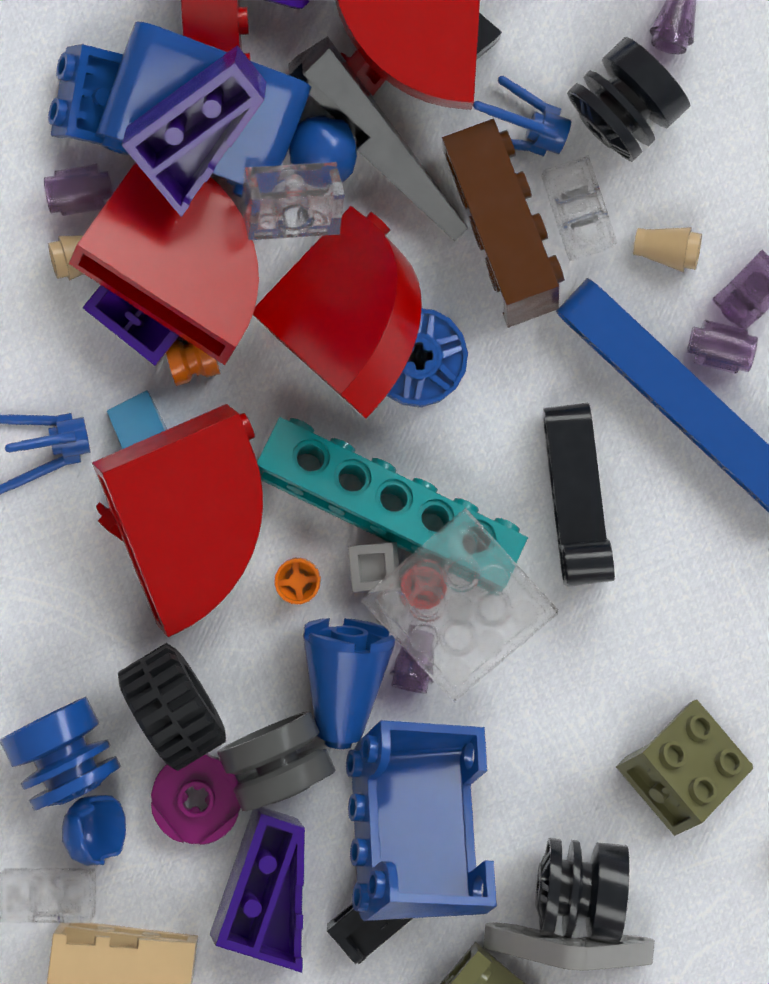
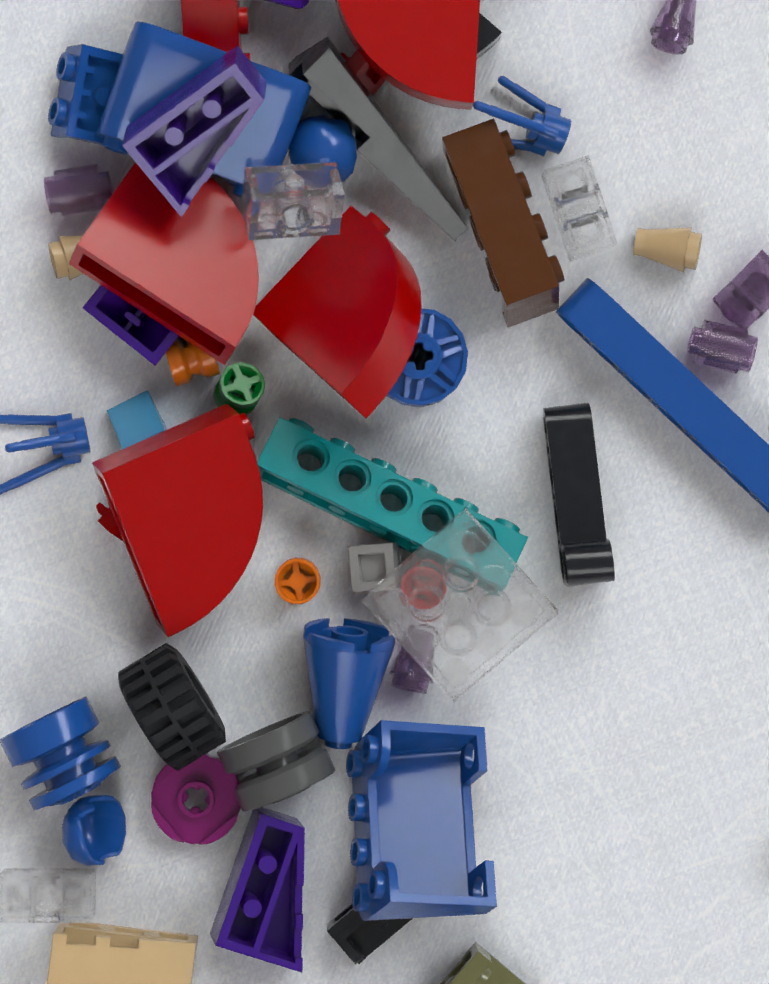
(244, 380): none -> green wheel
(568, 952): light grey beam -> none
(583, 890): black wheel -> none
(637, 91): black wheel -> none
(686, 769): olive bracket -> none

